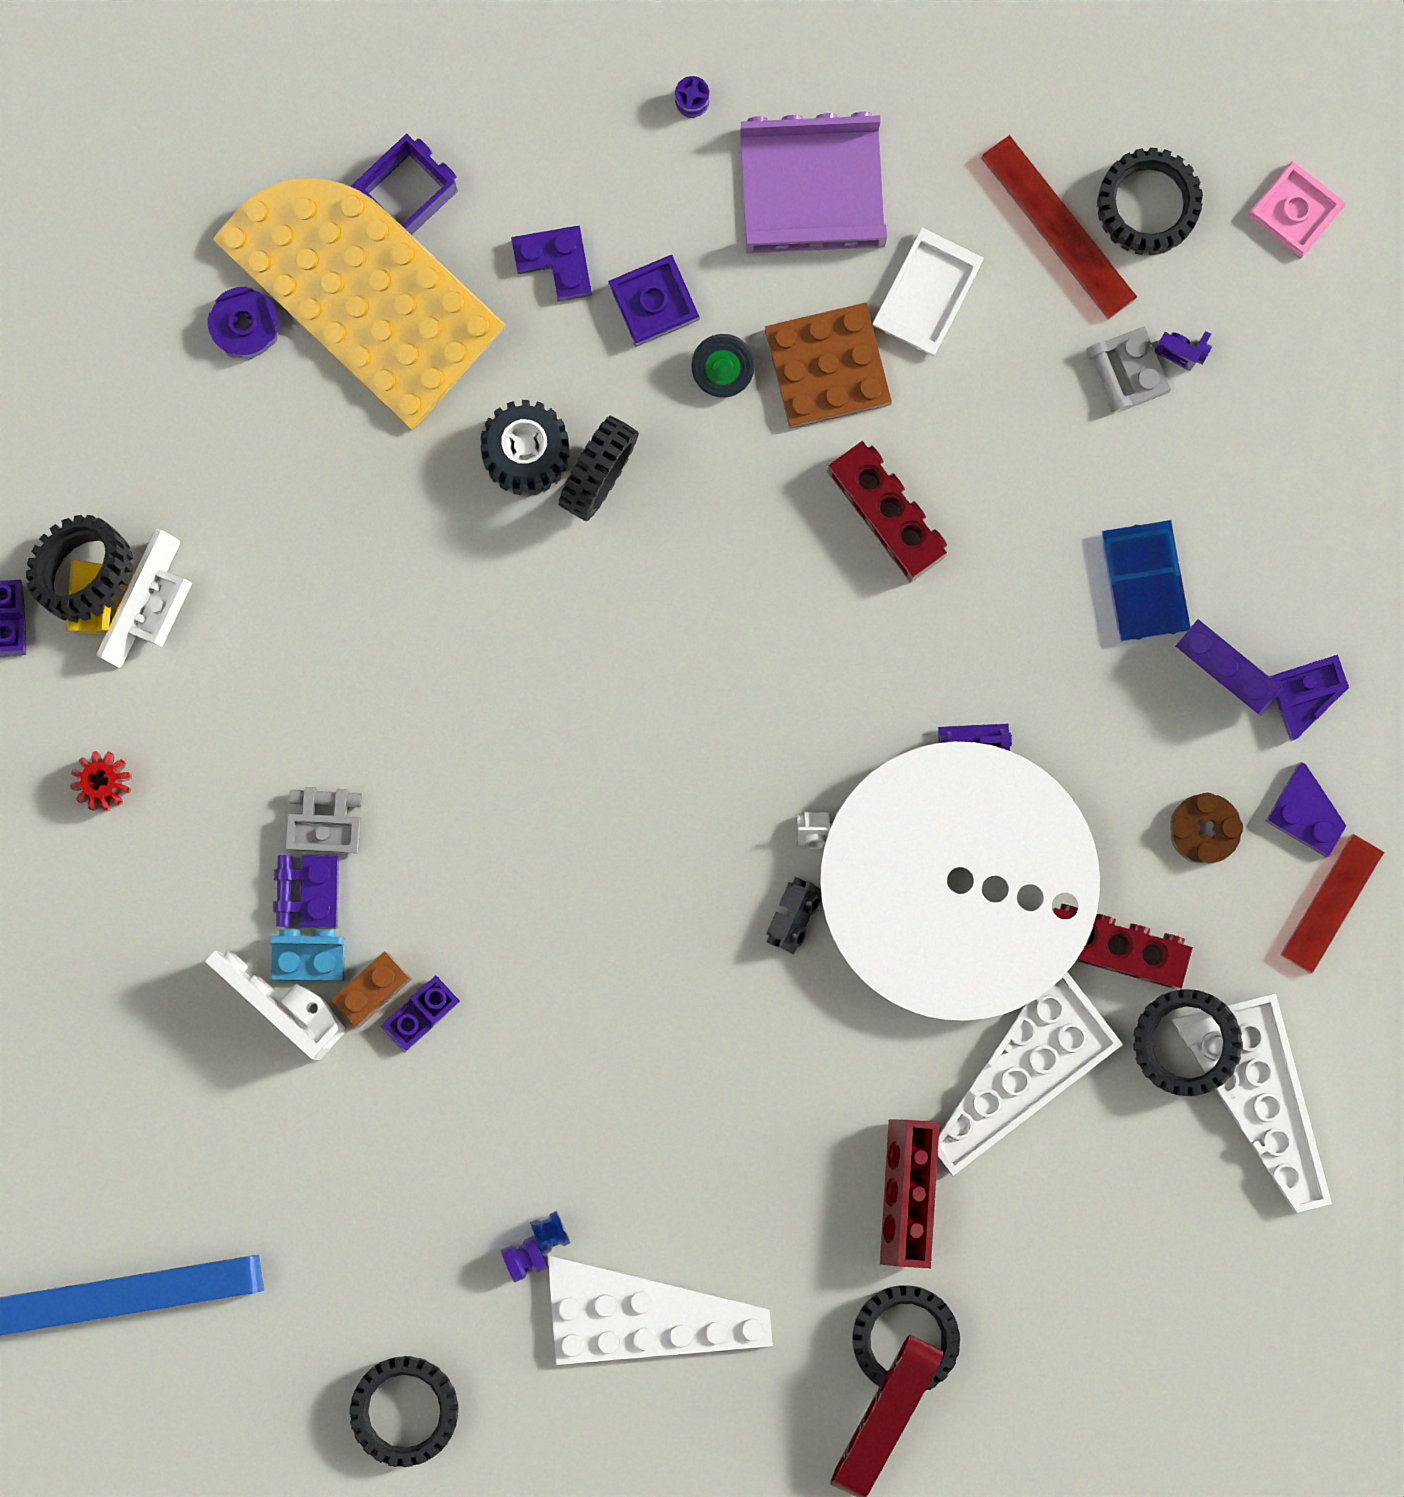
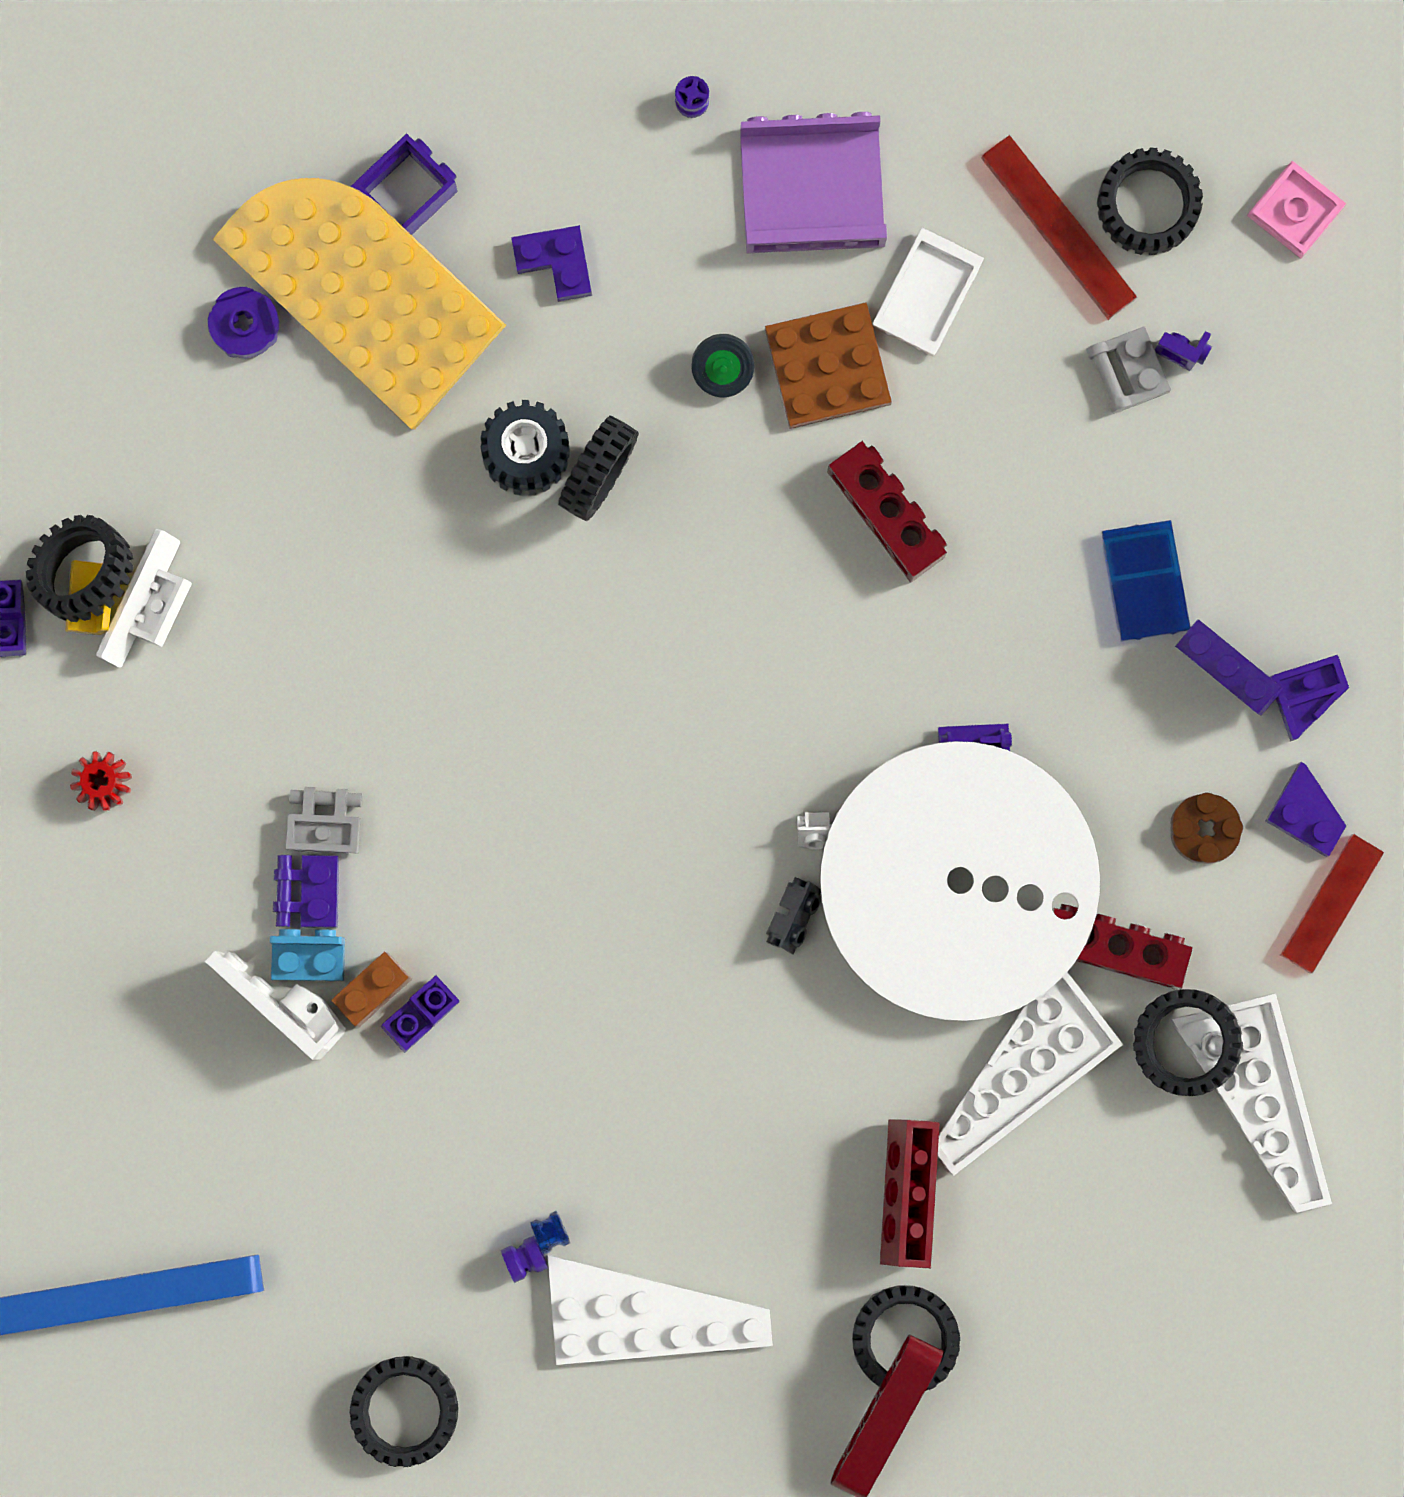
(653, 300): dark purple plate -> none

